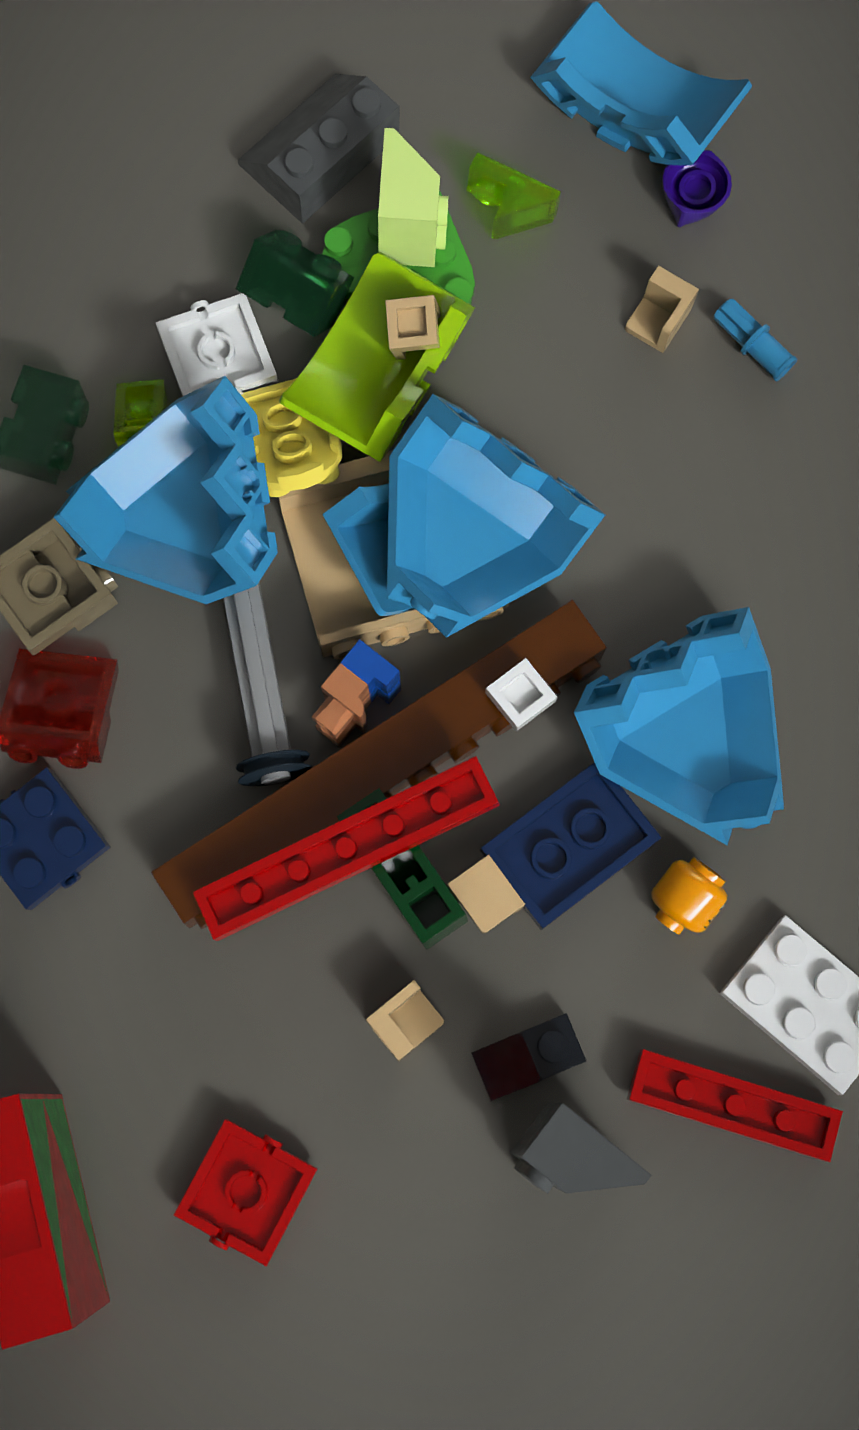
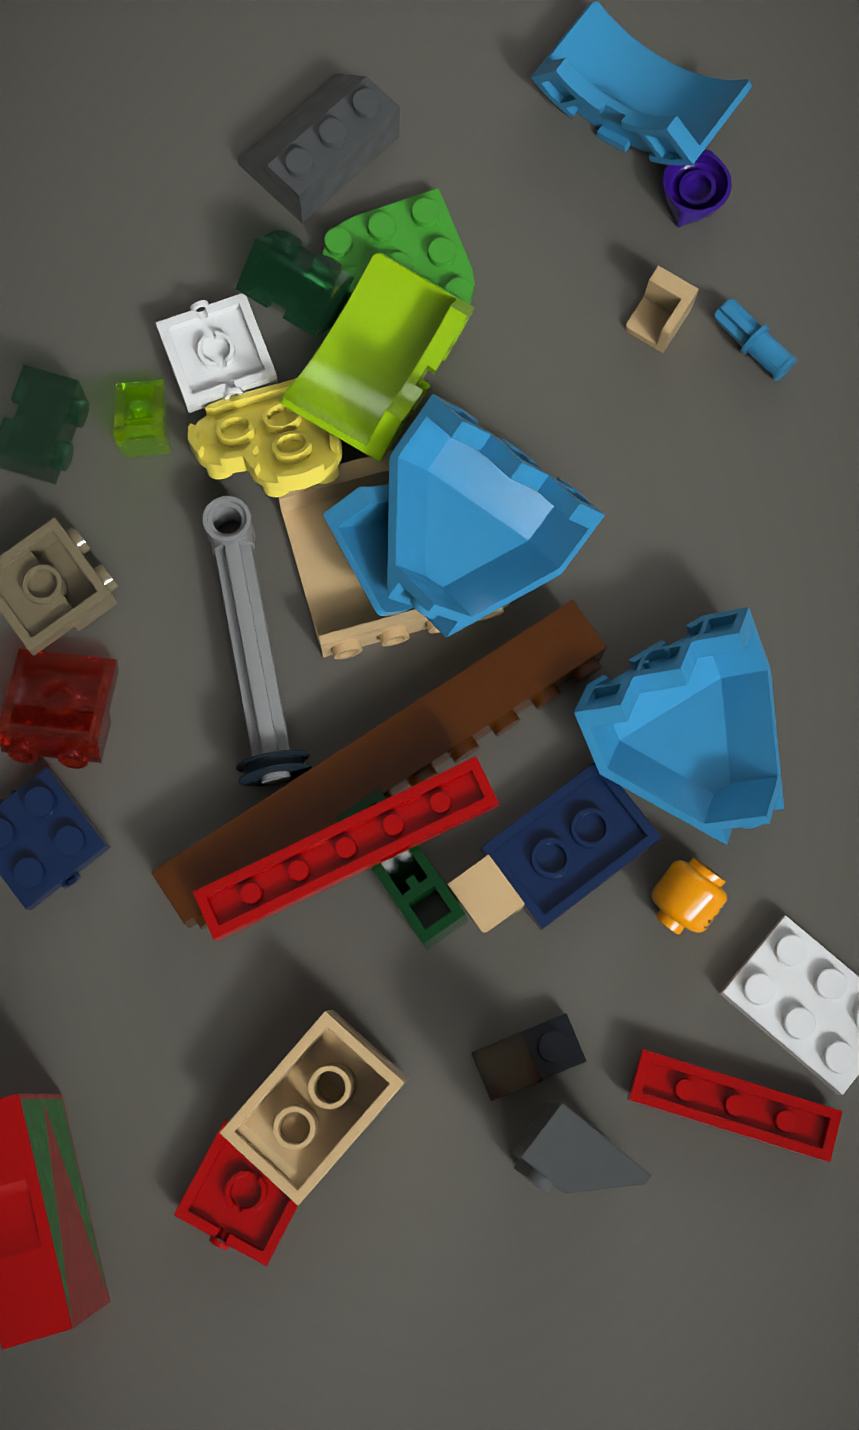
(180, 501): dark azure panel -> none
(314, 1105): none -> tan slope
(352, 689): nougat hips -> none
(405, 1020): tan panel -> none
(410, 207): yellowish green slope -> none
(412, 324): tan panel -> none
(521, 199): clear neon green slope -> none
(521, 694): white plate -> none

